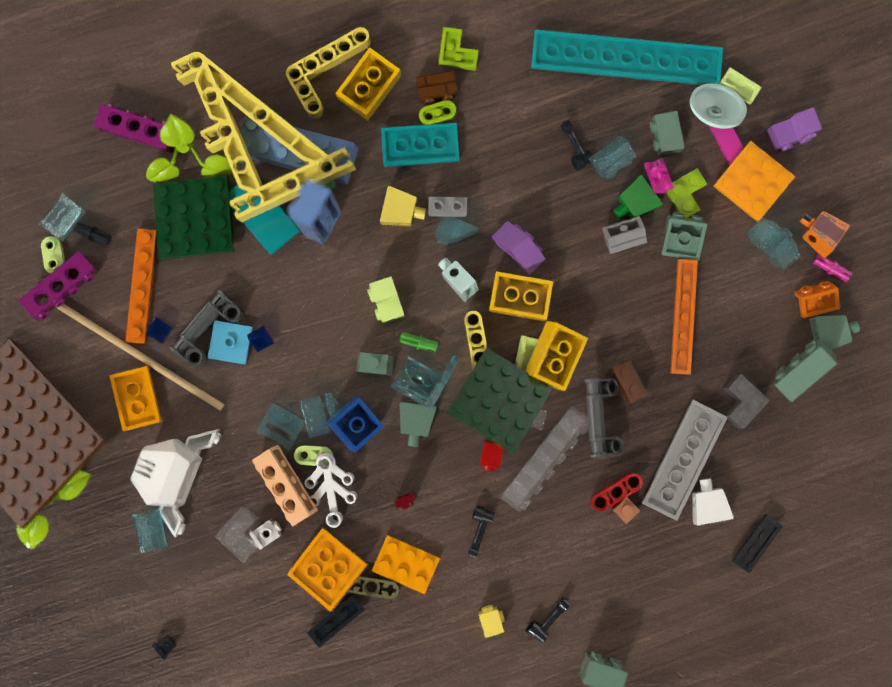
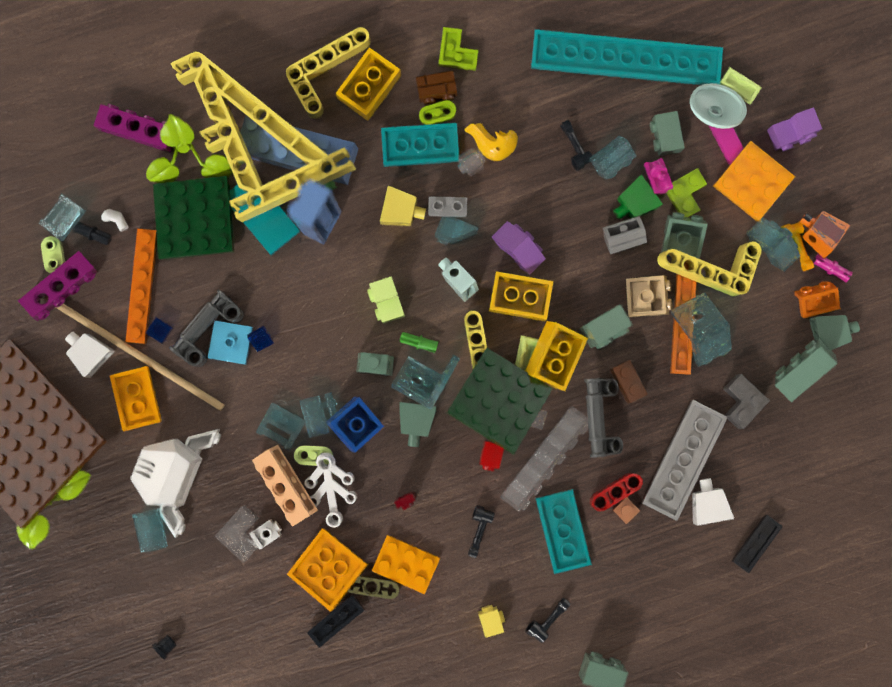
(87, 353): none -> white torso
(117, 217): none -> white arm
(471, 162): none -> clear head
(493, 148): none -> yellow piece
(563, 531): none -> teal tile
(611, 324): none -> sand green brick
(648, 296): none -> tan plate
(708, 335): none -> clear light blue bracket
(713, 272): none -> light yellow beam
(796, 229): none -> light orange brick

